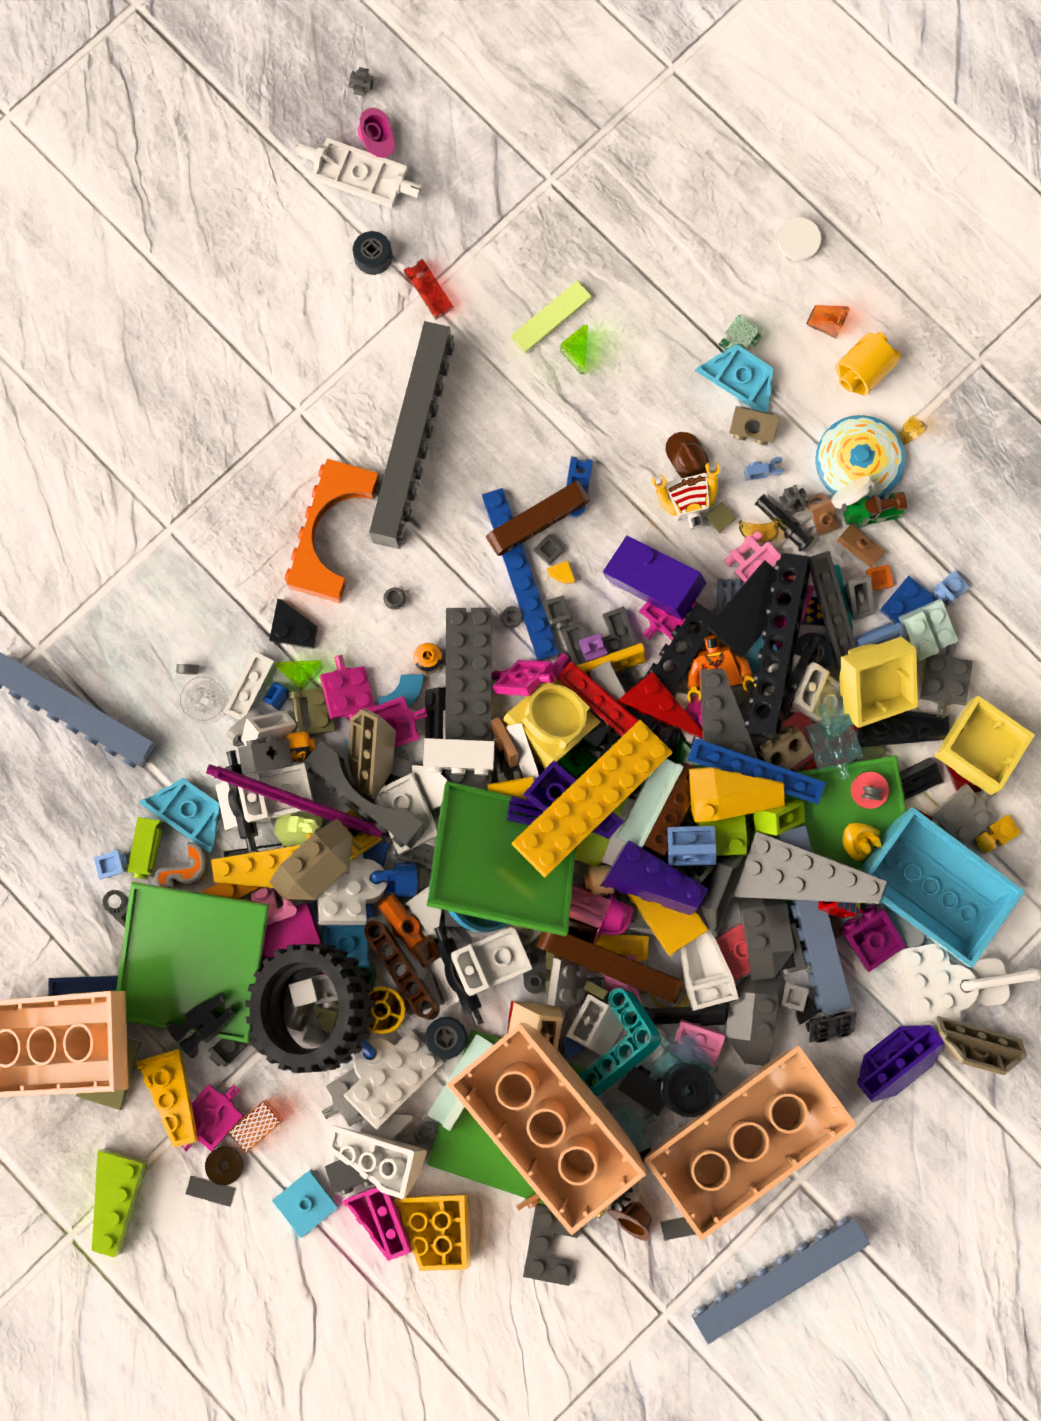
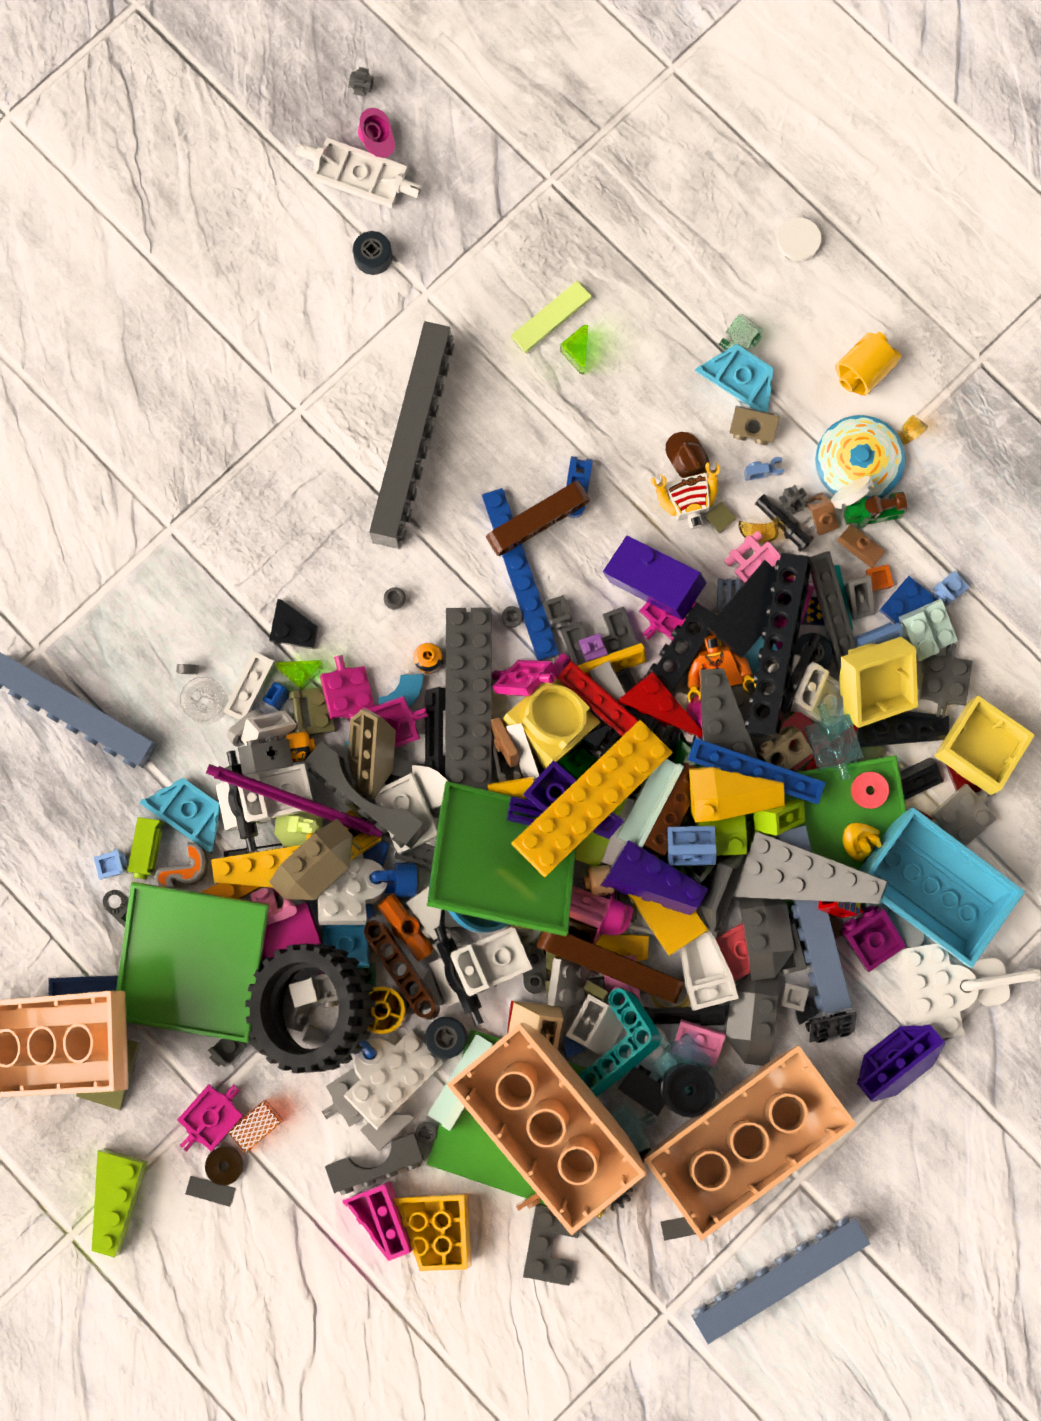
(170, 1091): yellow wing -> none
(205, 1019): black piece -> none
(305, 1203): medium azure plate -> none
(326, 1018): olive tile -> none
(336, 484): orange arch -> none
(385, 1162): white wedge -> none
(426, 951): reddish brown tile -> none
(429, 289): clear red plate -> none
(459, 756): white brick -> none
(549, 550): dark grey tile -> none
(561, 573): yellow tile -> none
(633, 1220): reddish brown piece -> none
(828, 319): clear orange slope -> none
(872, 793): dark grey bush -> none
(980, 1046): dark tan wedge -> none
(1001, 831): yellow plate -> none

